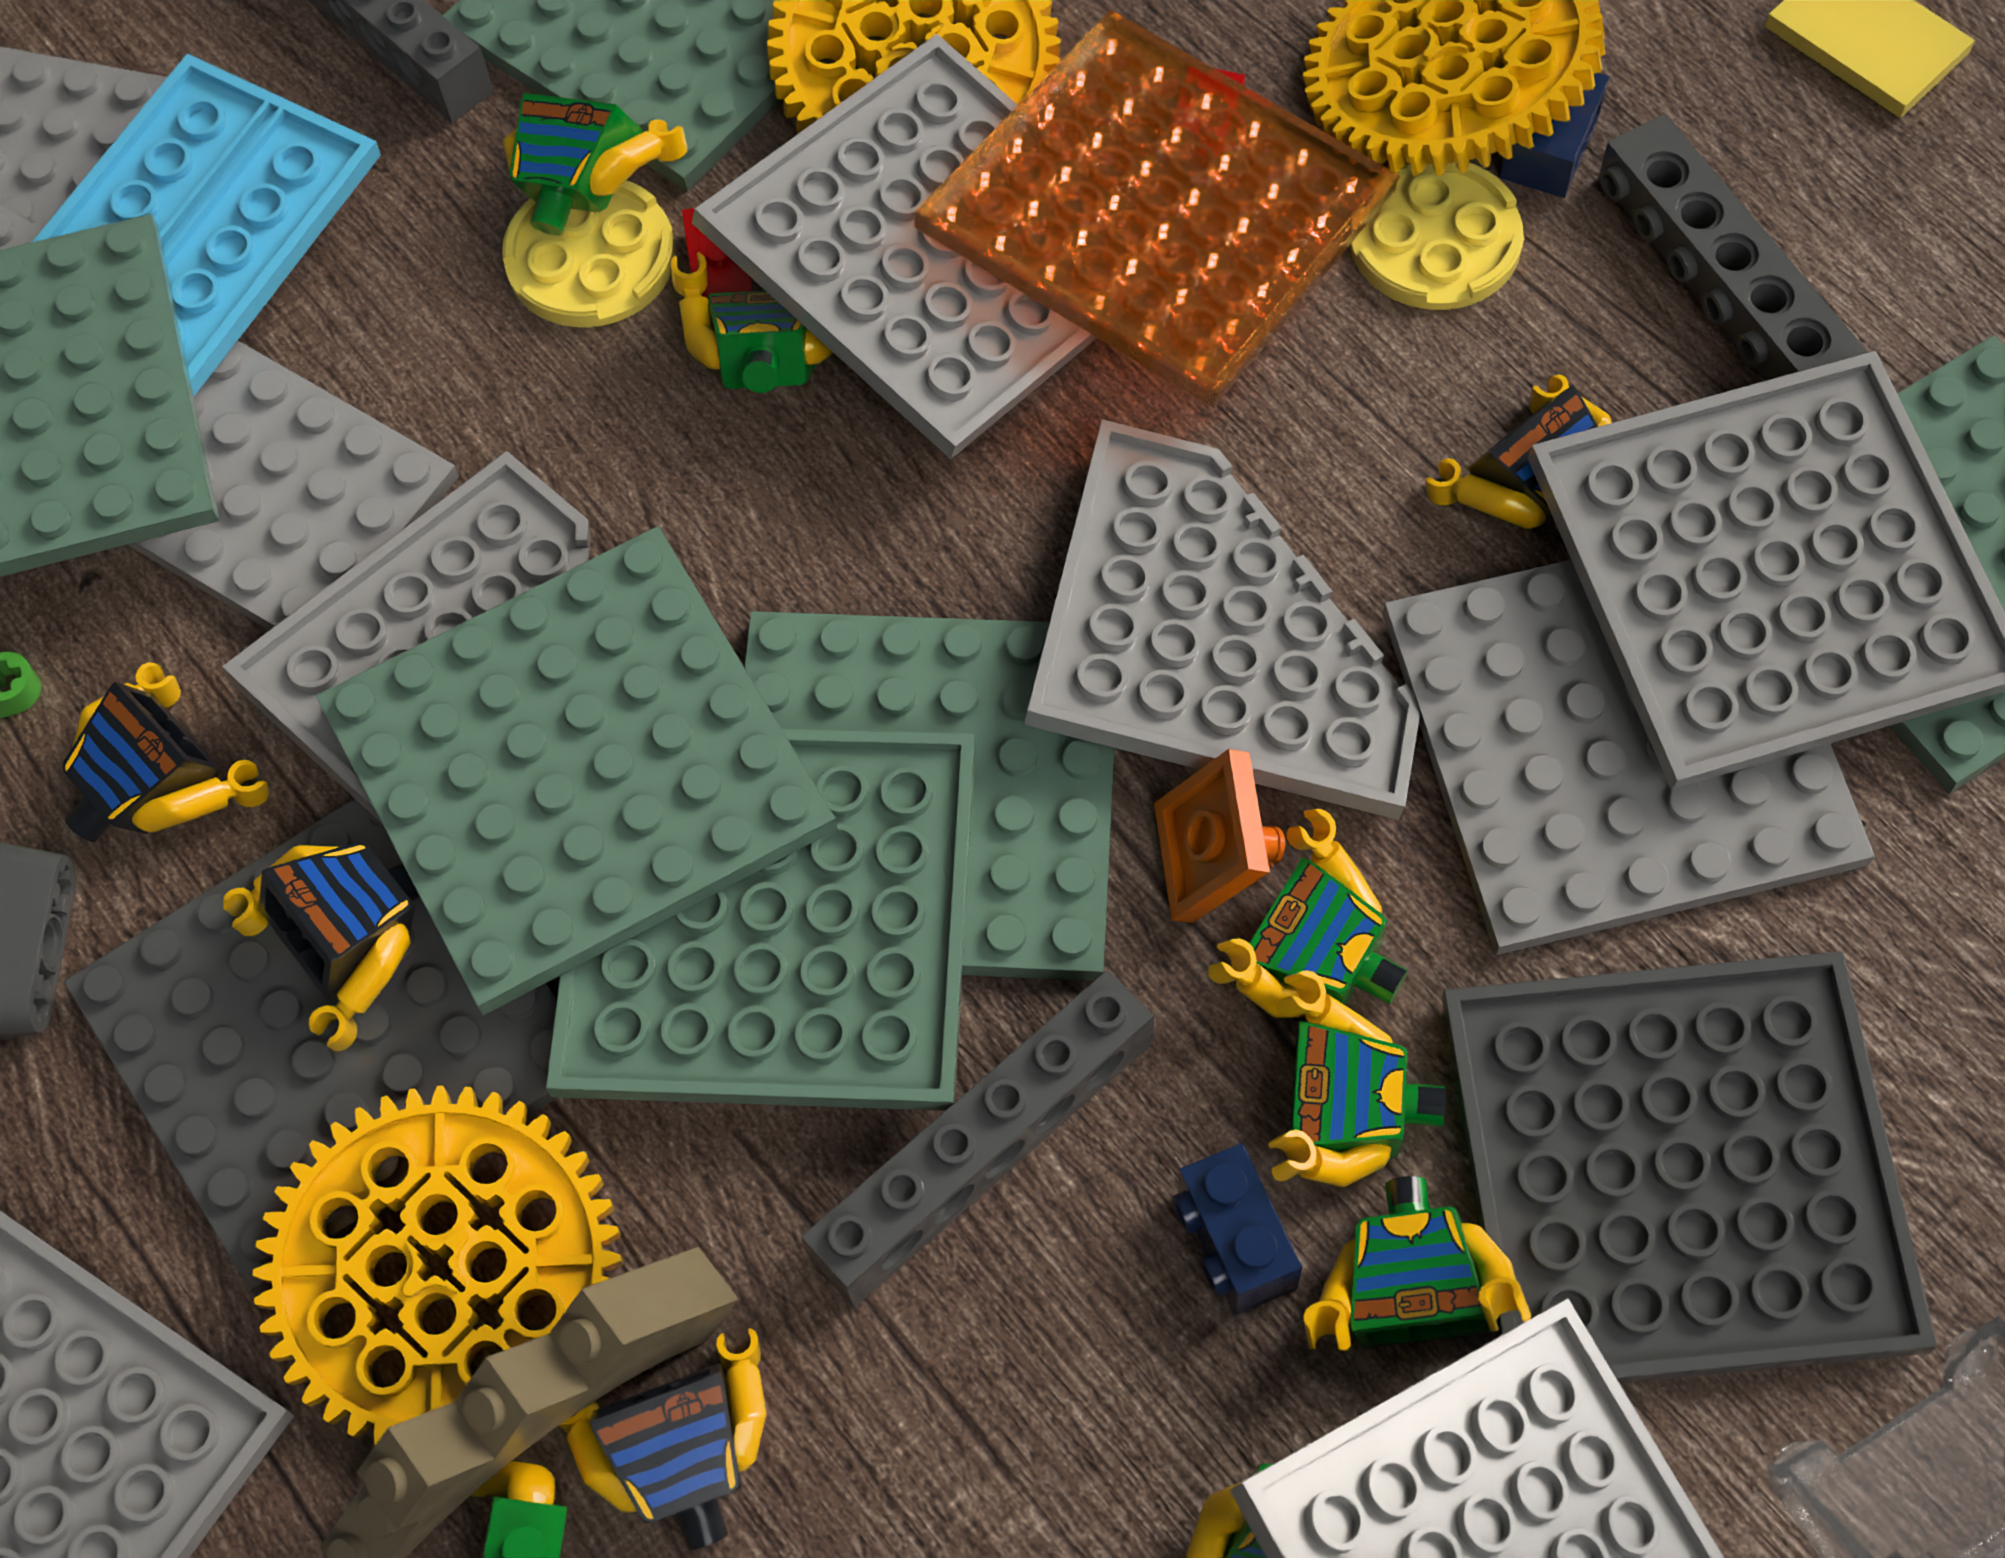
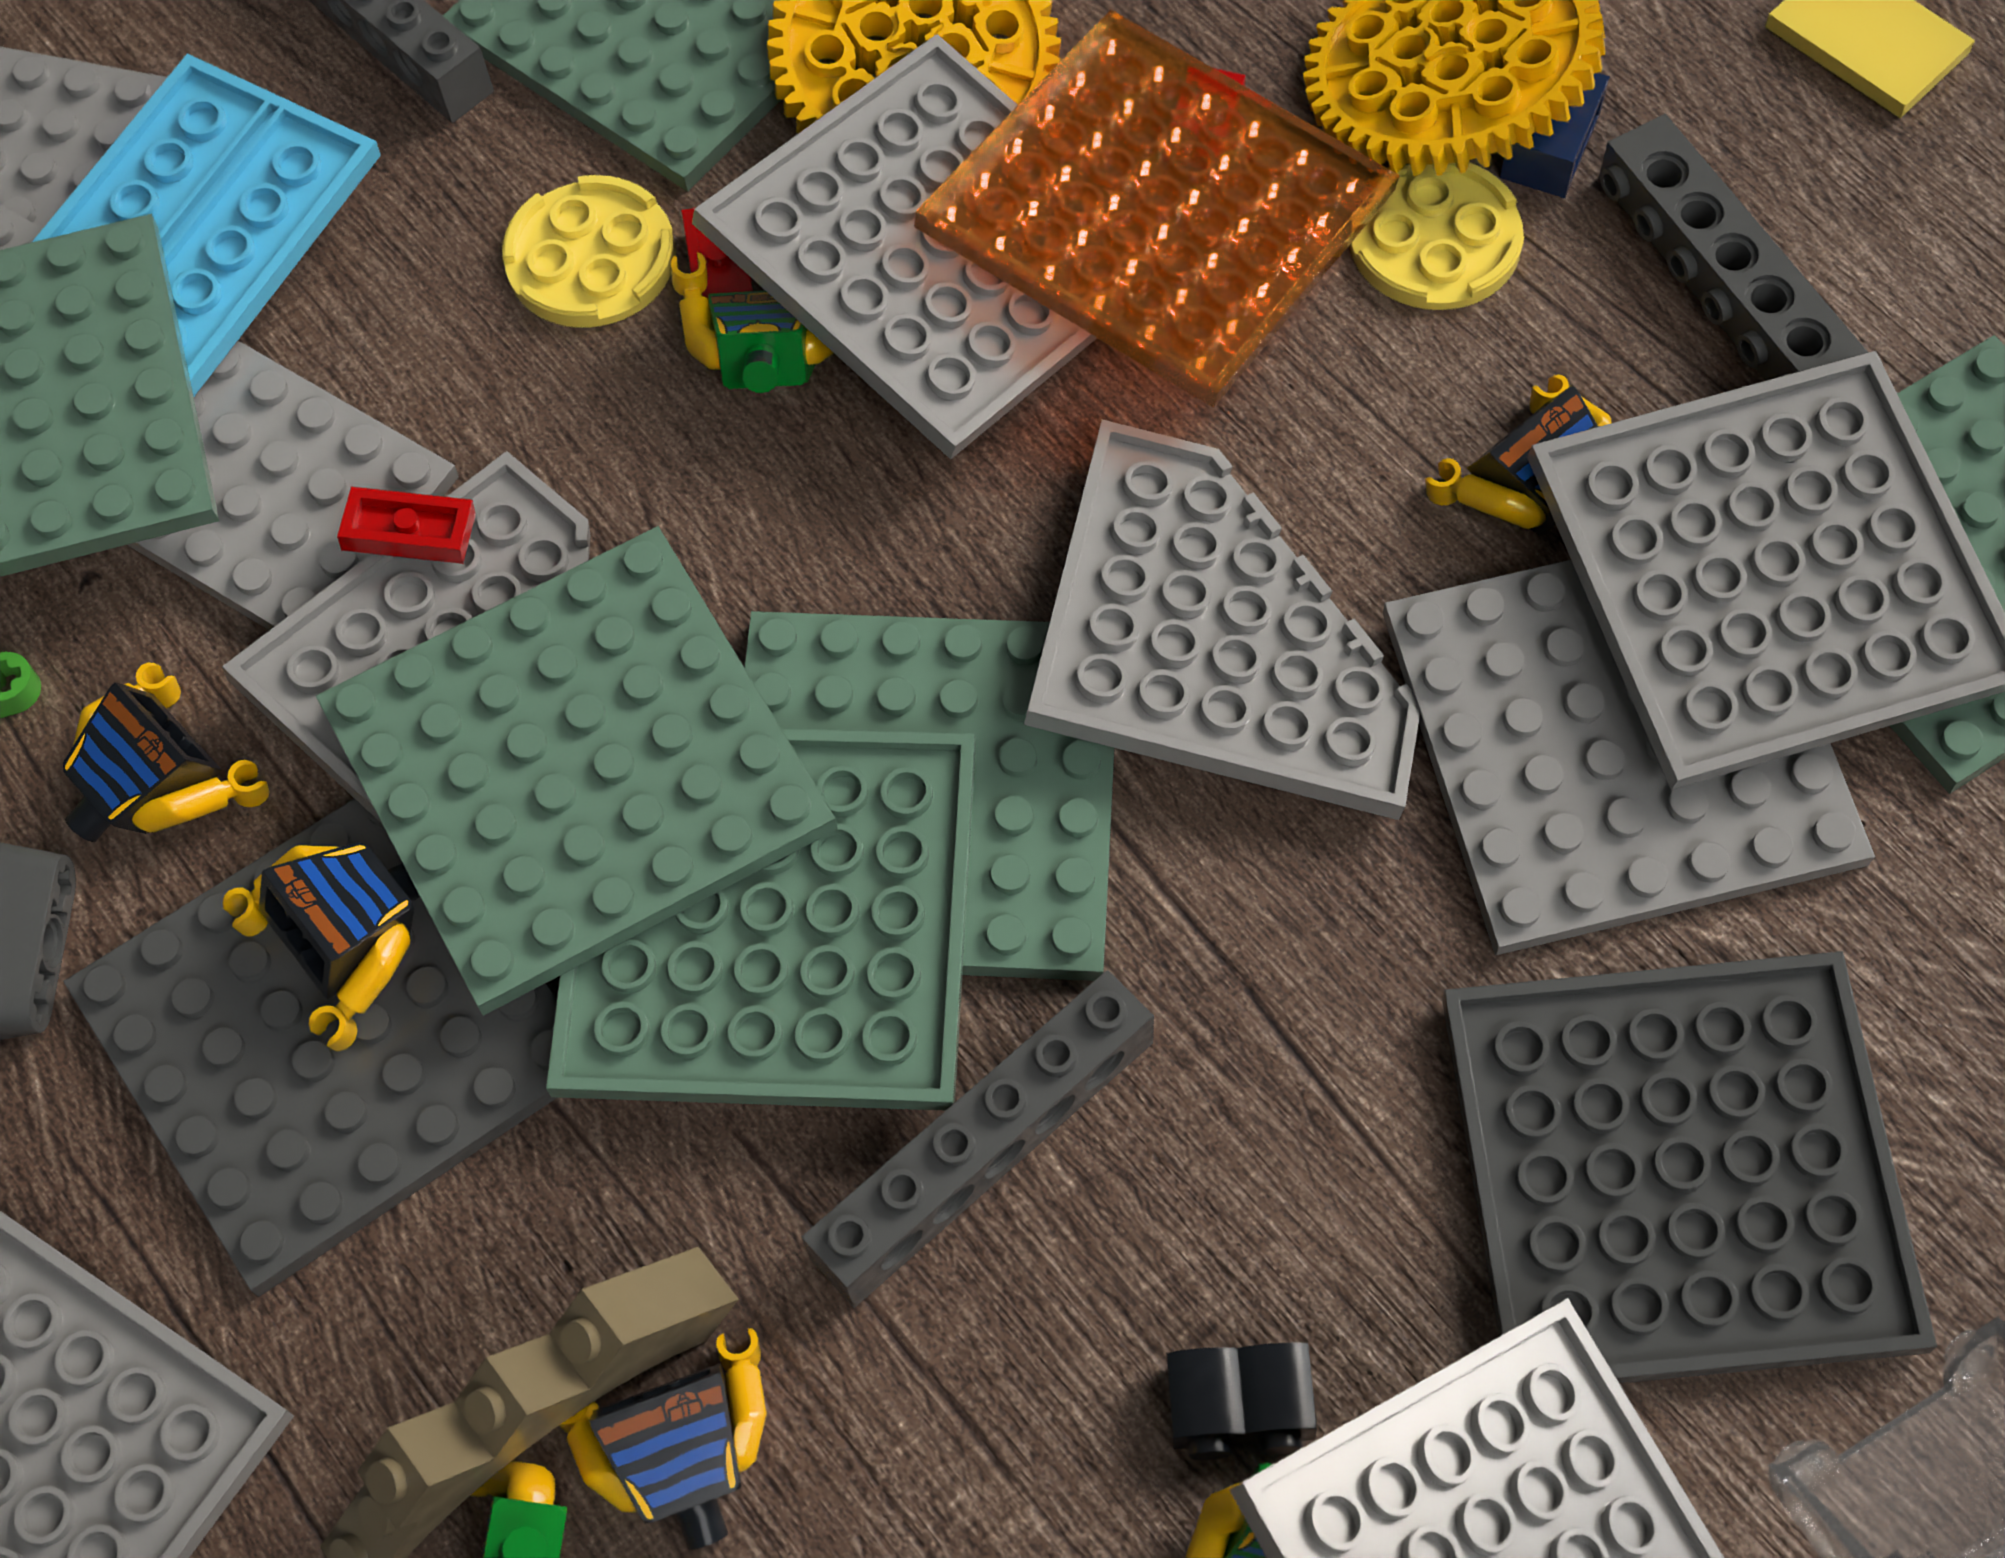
(406, 525): none -> red plate
(441, 1146): yellow gear -> none
(580, 154): torso -> none
(1214, 837): orange tile -> none
(1238, 1229): dark blue brick -> none
(1241, 1398): none -> black brick
(1318, 924): torso -> none
(1346, 1092): torso -> none
(1414, 1277): torso -> none

